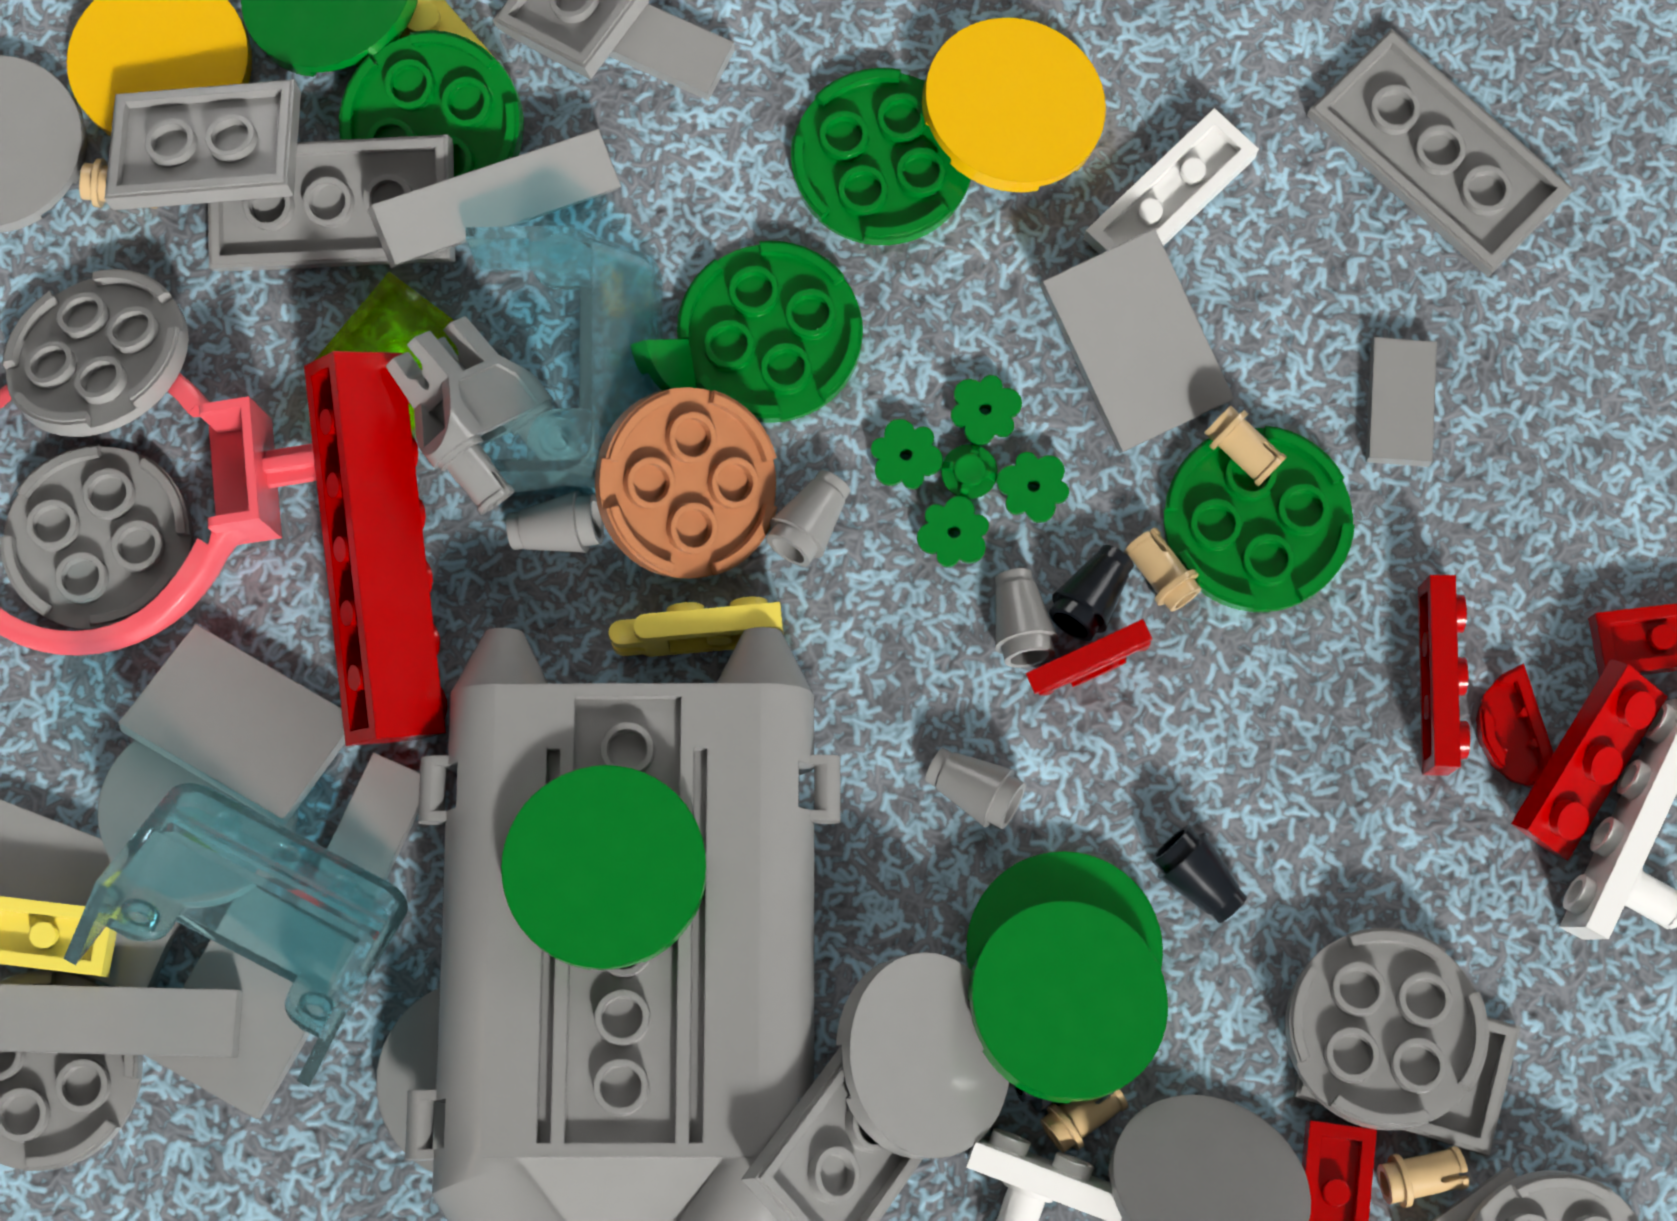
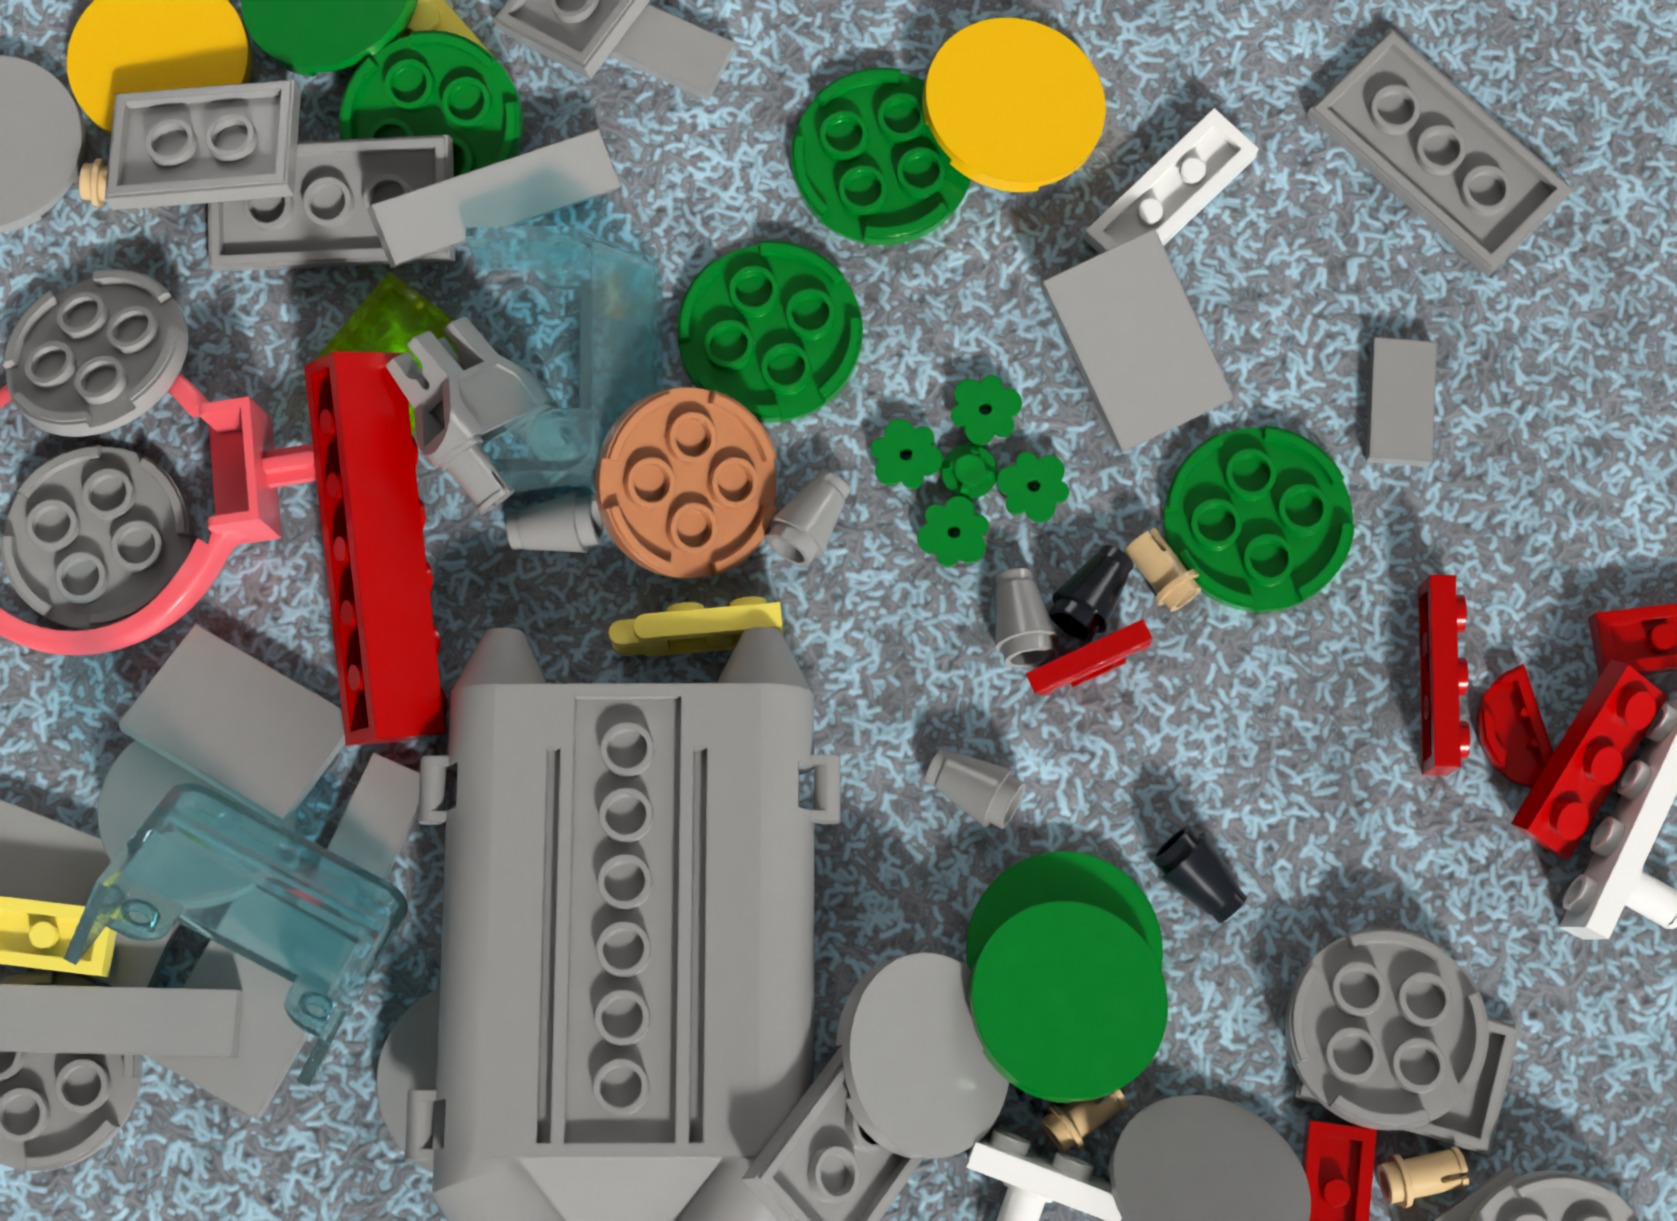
(604, 867): green tile -> none
(666, 362): green tile -> none
(1244, 444): tan pin -> none

